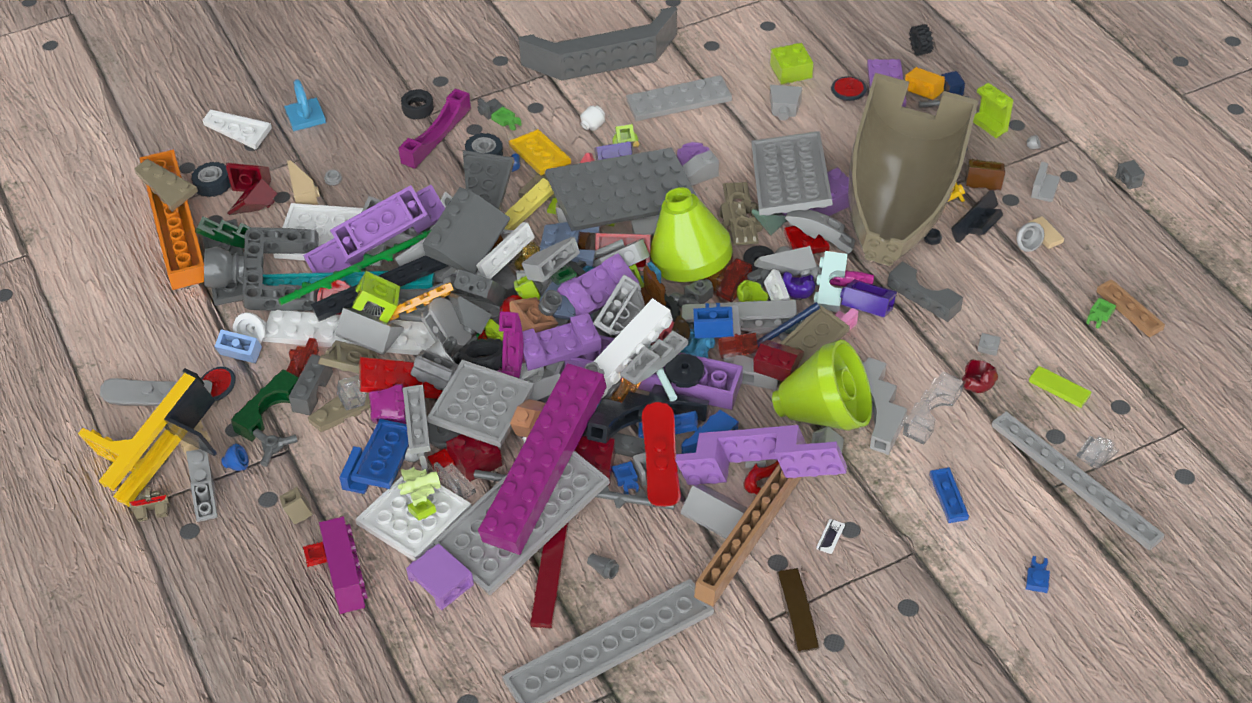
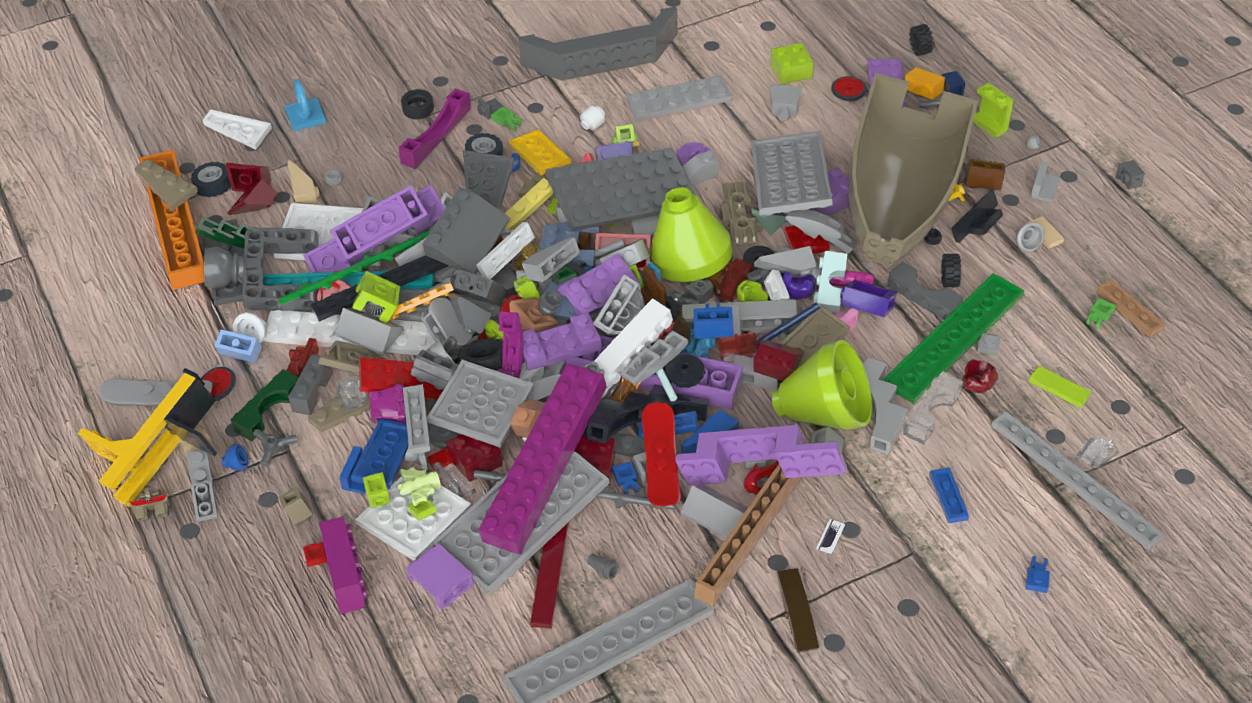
(376, 490): none -> lime bracket
(951, 270): none -> black tyre
(953, 337): none -> green plate

